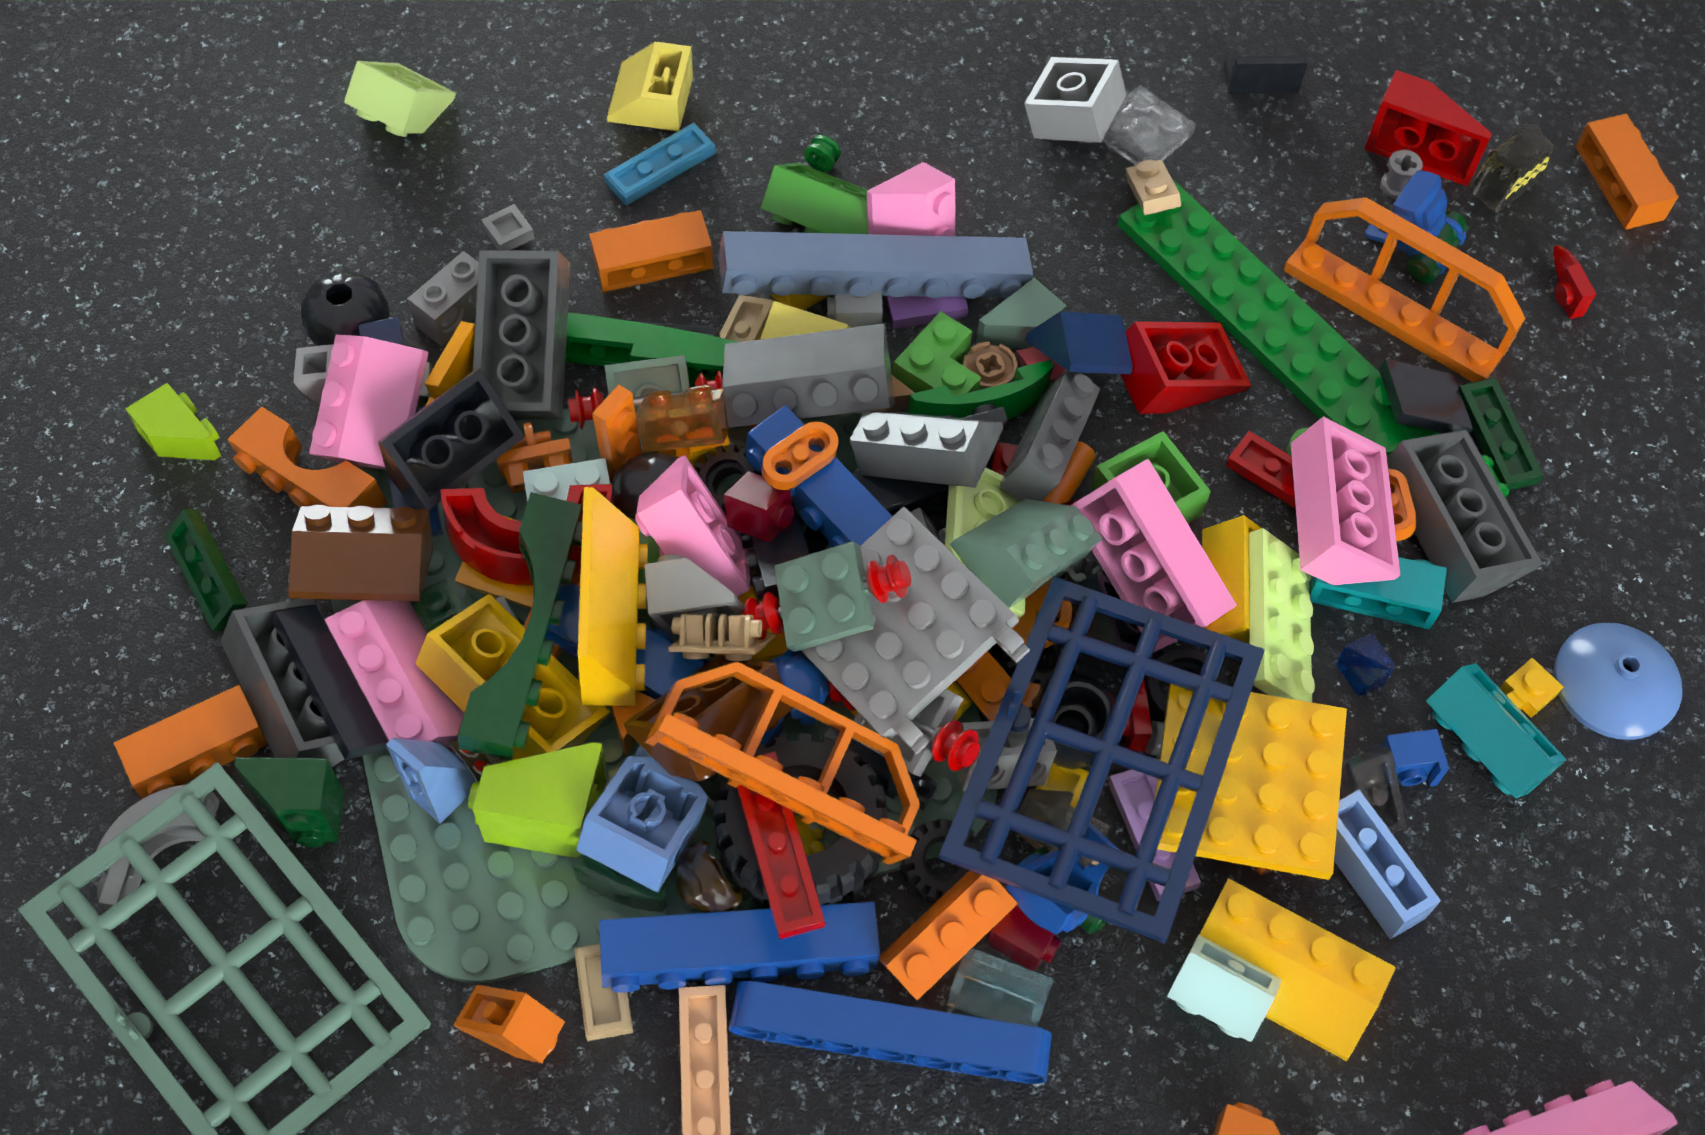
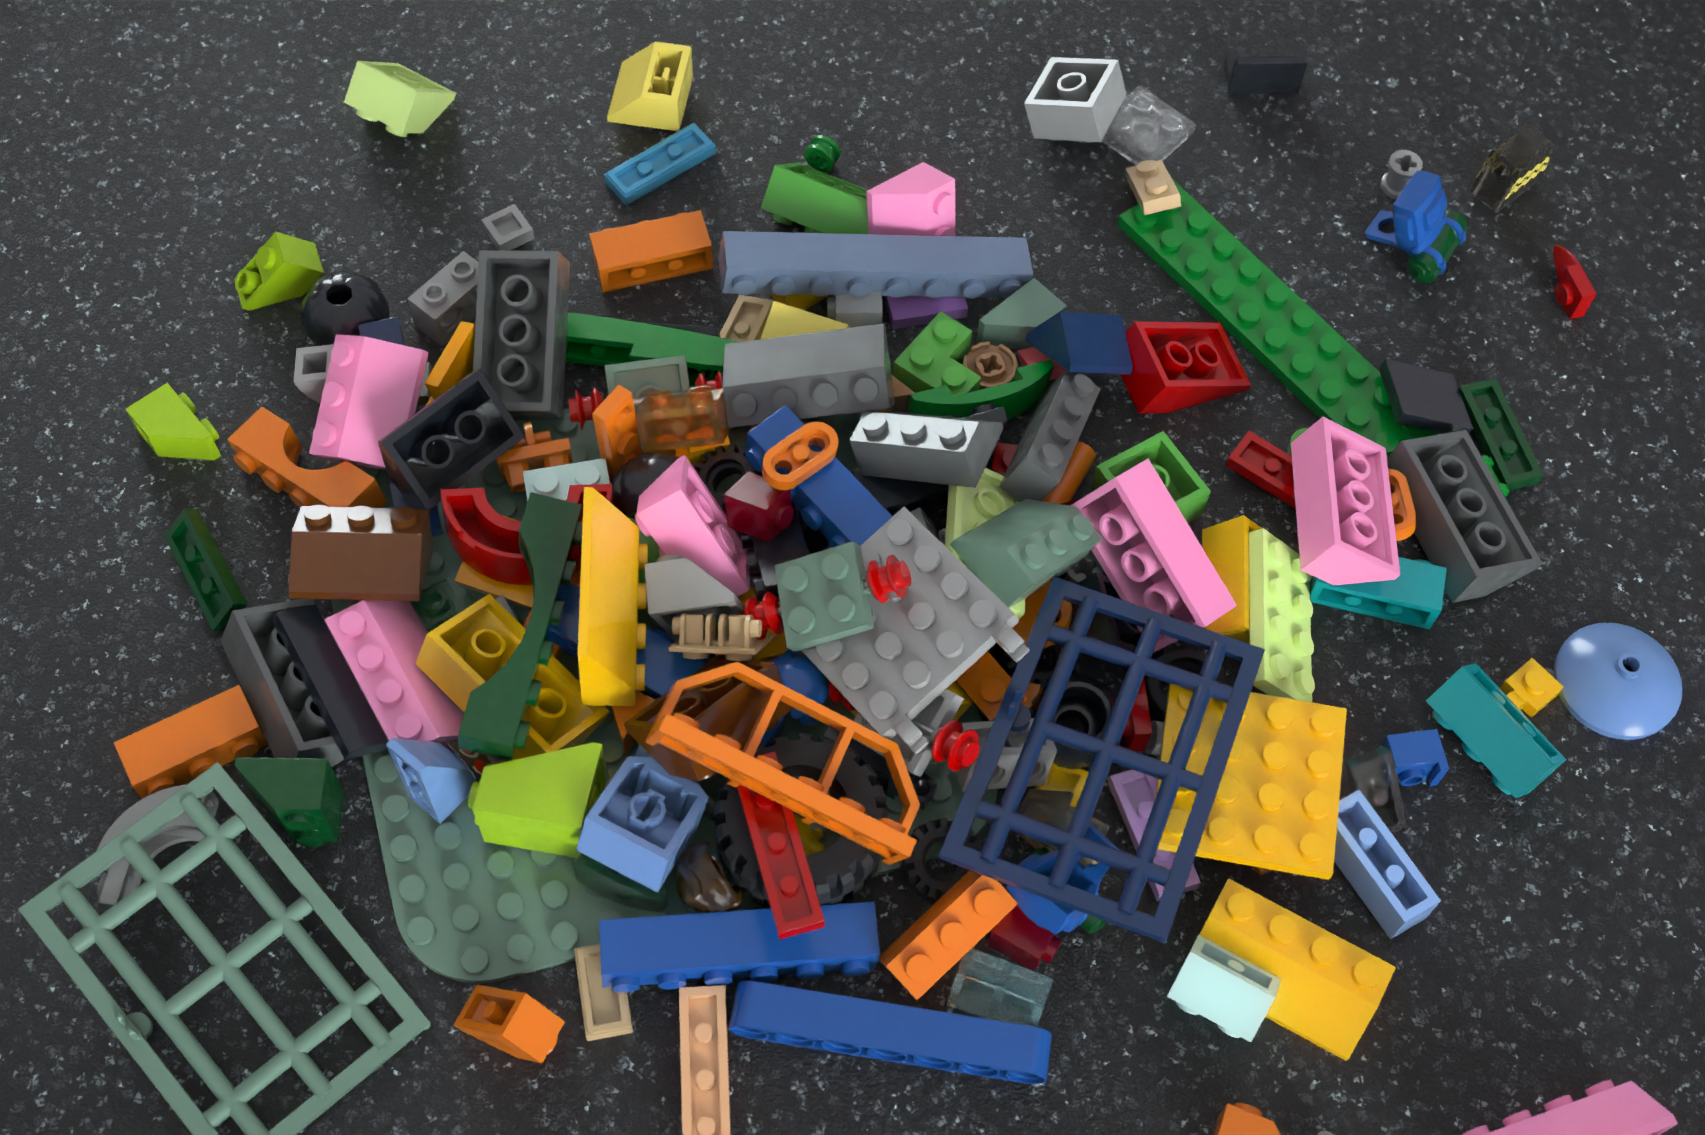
(278, 272): none -> lime slope
(1365, 664): clear blue slope -> none
(1396, 312): orange plate -> none
(1432, 125): red slope -> none
(1626, 171): orange brick -> none

